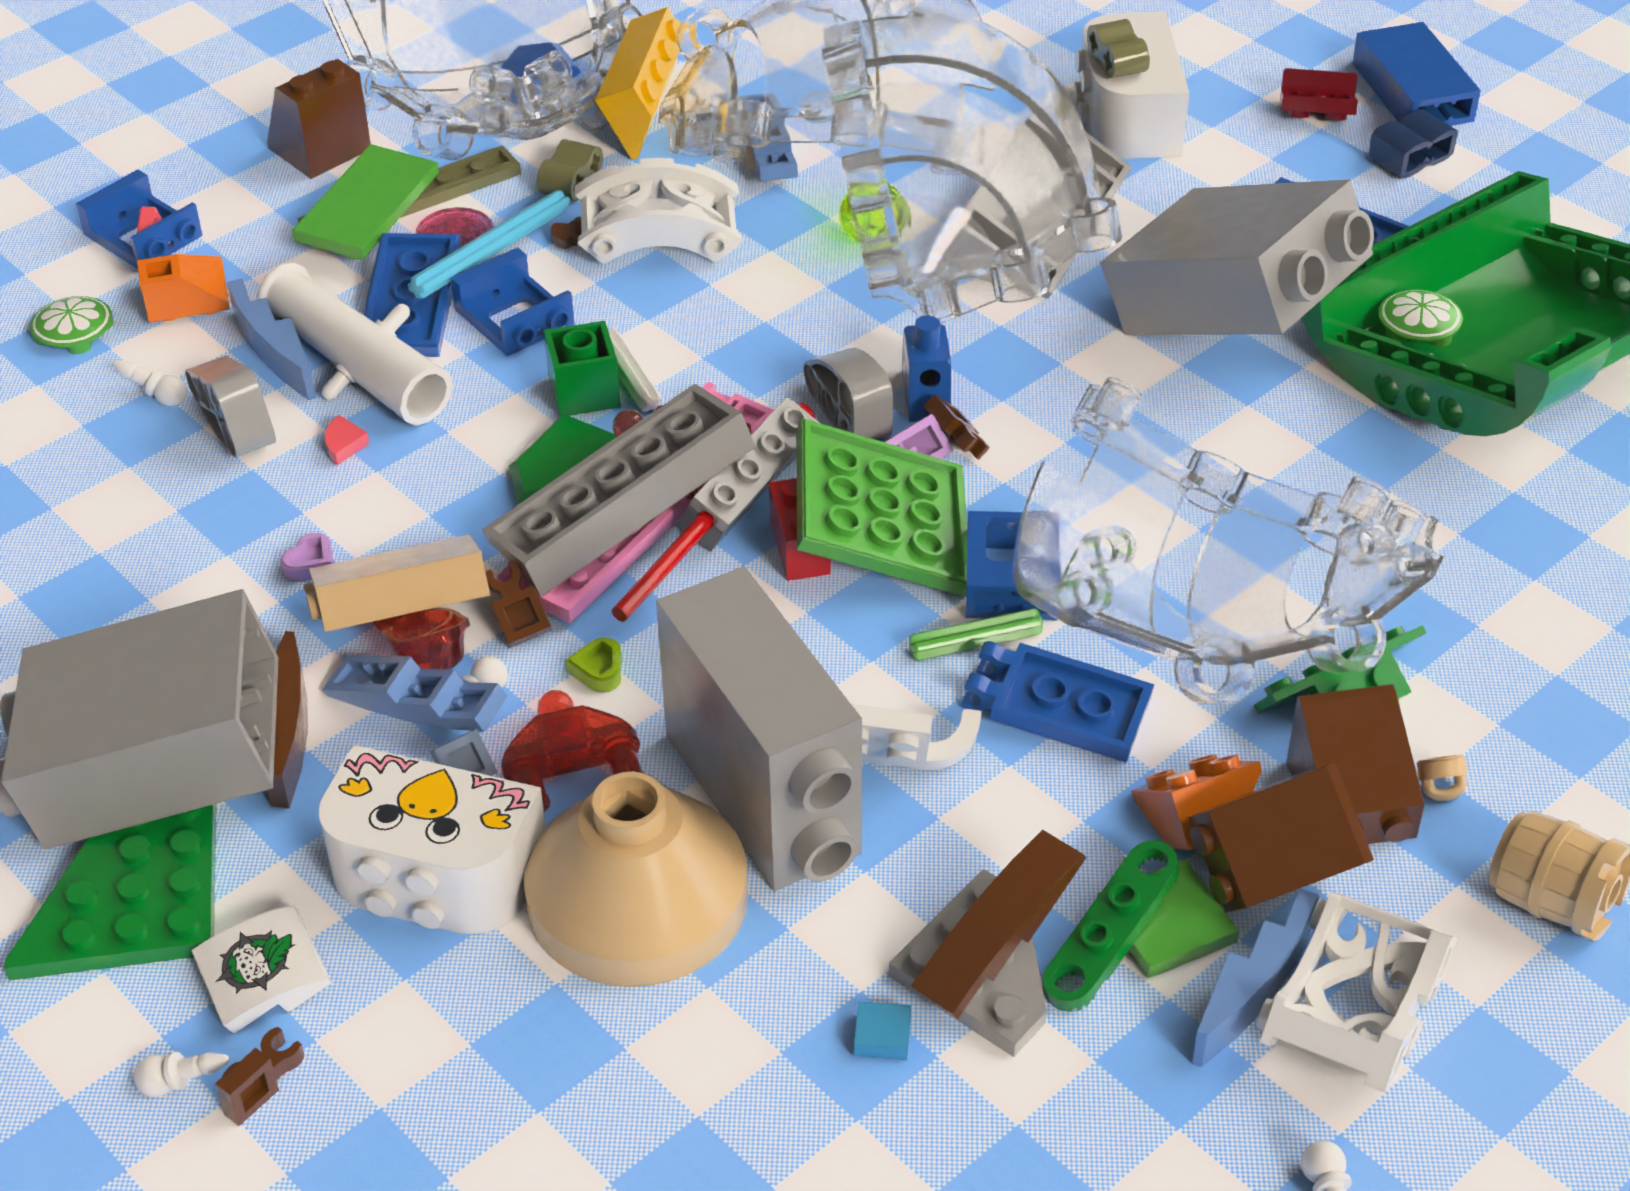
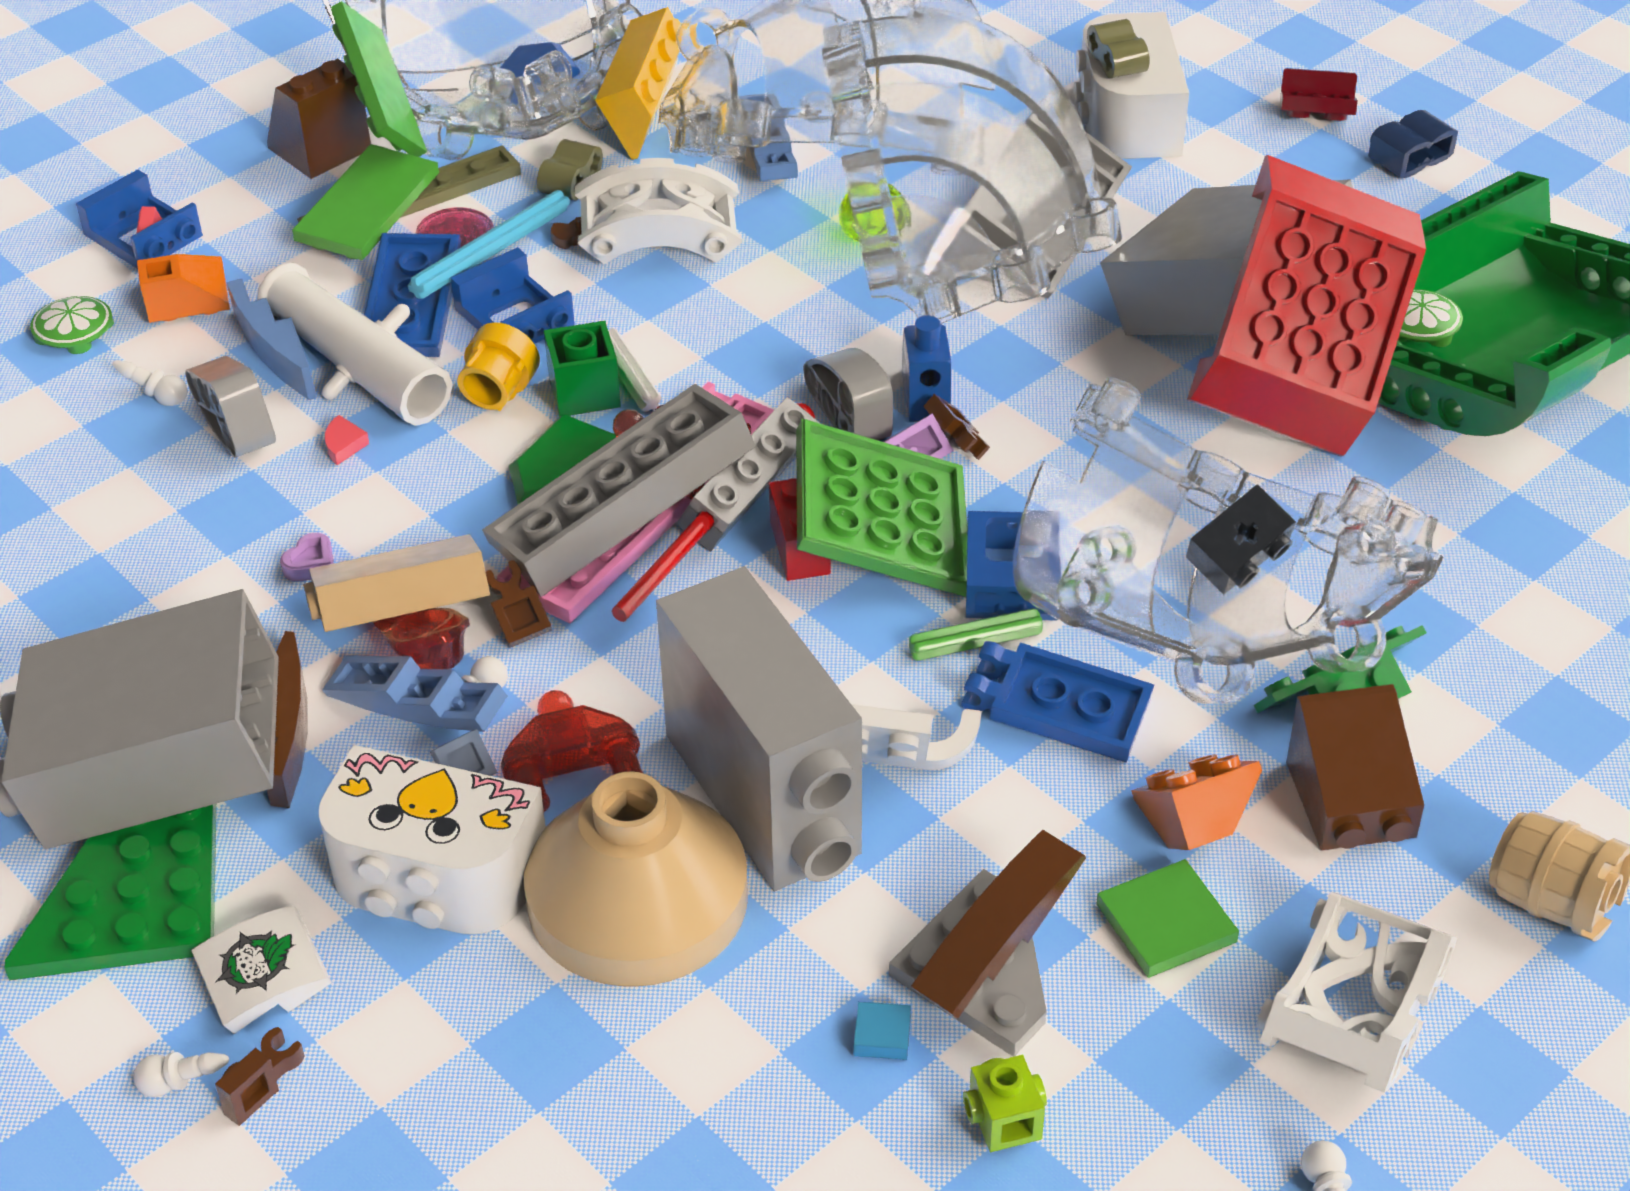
(377, 80): none -> bright green tile
(497, 365): none -> yellow piece
(597, 665): lime tile -> none
(1006, 1102): none -> lime brick
(1111, 925): green plate -> none
(1241, 540): none -> black brick
(1250, 981): medium blue slope -> none
(1279, 838): reddish brown slope -> none
(1313, 309): none -> slope
(1415, 73): blue brick -> none
(1443, 767): tan tile -> none

